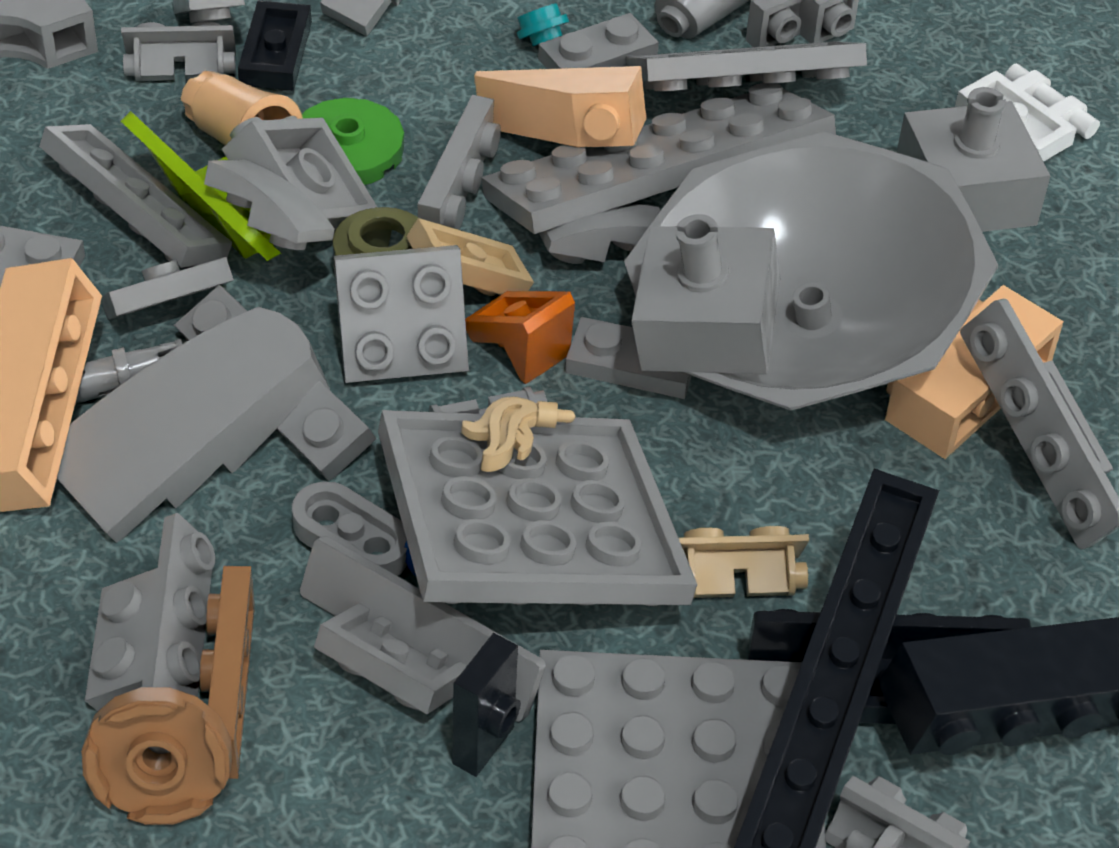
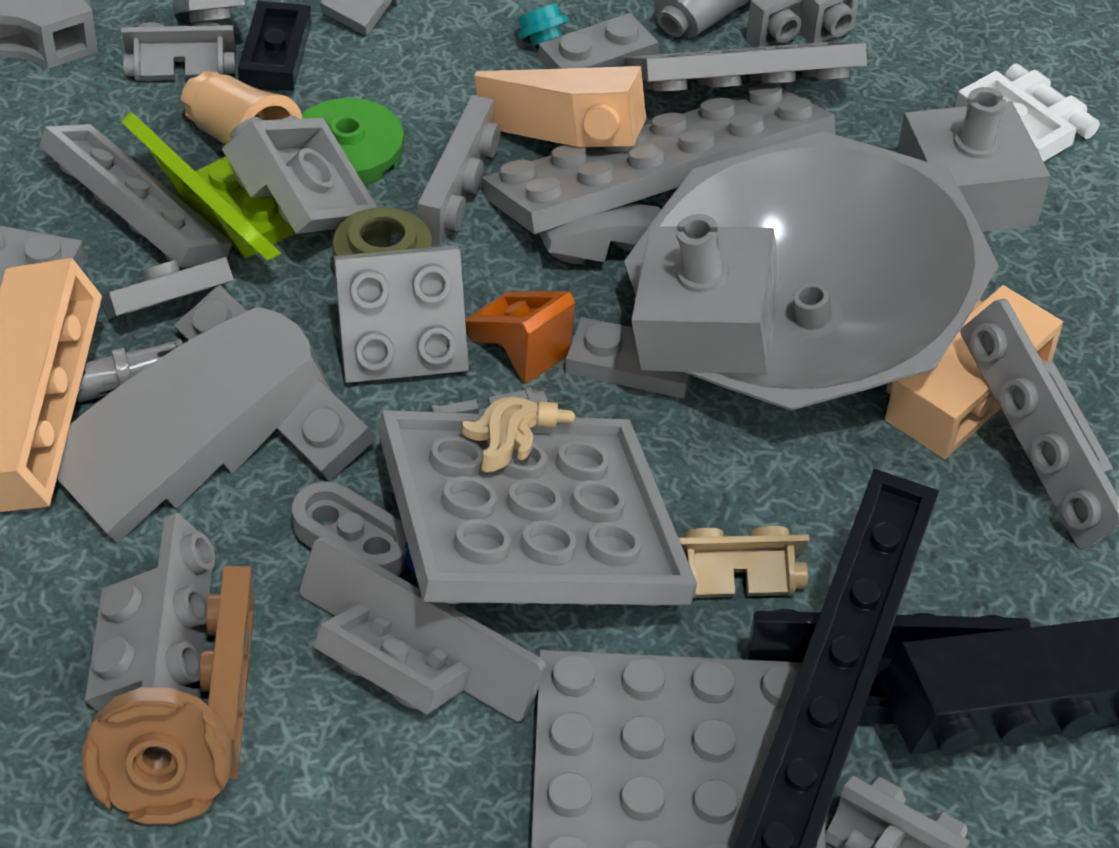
(274, 203): light grey slope -> none
(484, 704): black plate -> none
(485, 263): tan plate -> none

